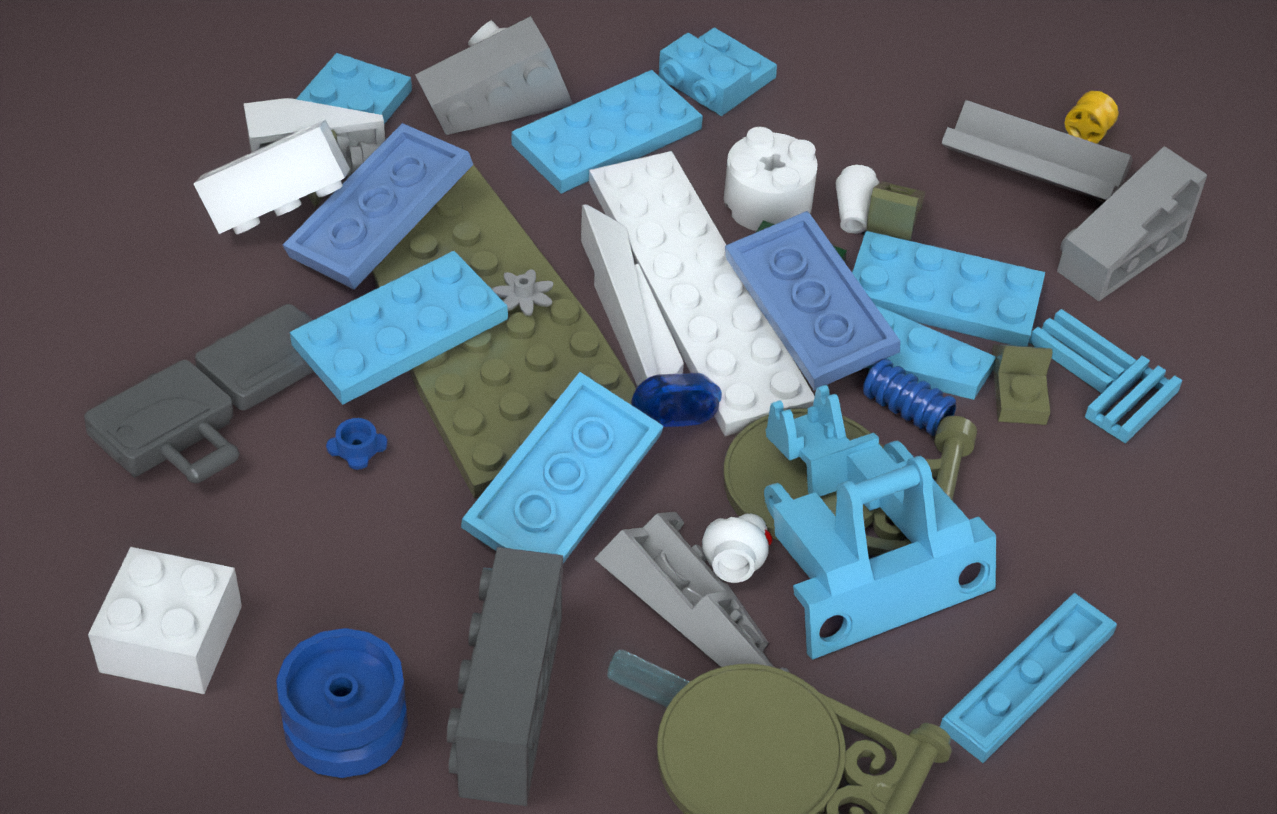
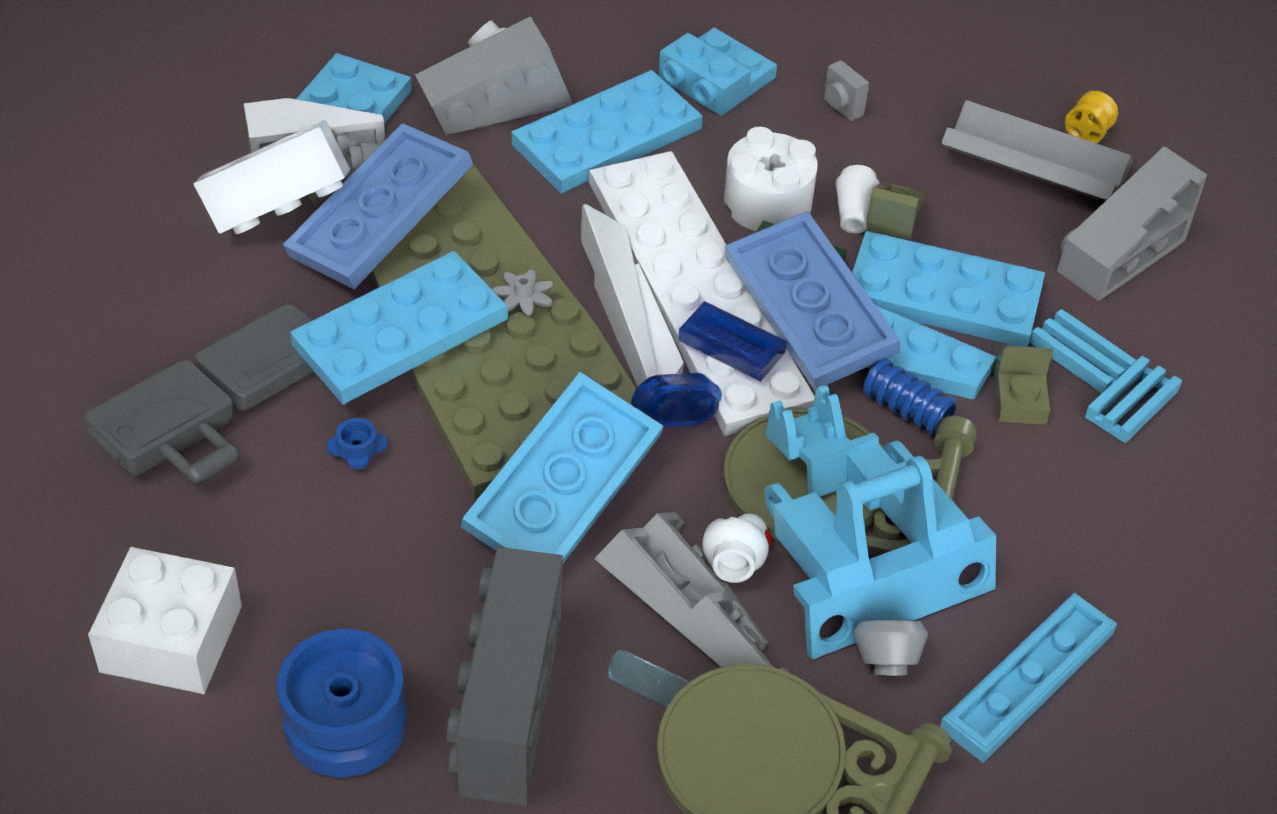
(732, 341): none -> clear blue tile
(846, 90): none -> light grey plate
(890, 644): none -> light grey cone

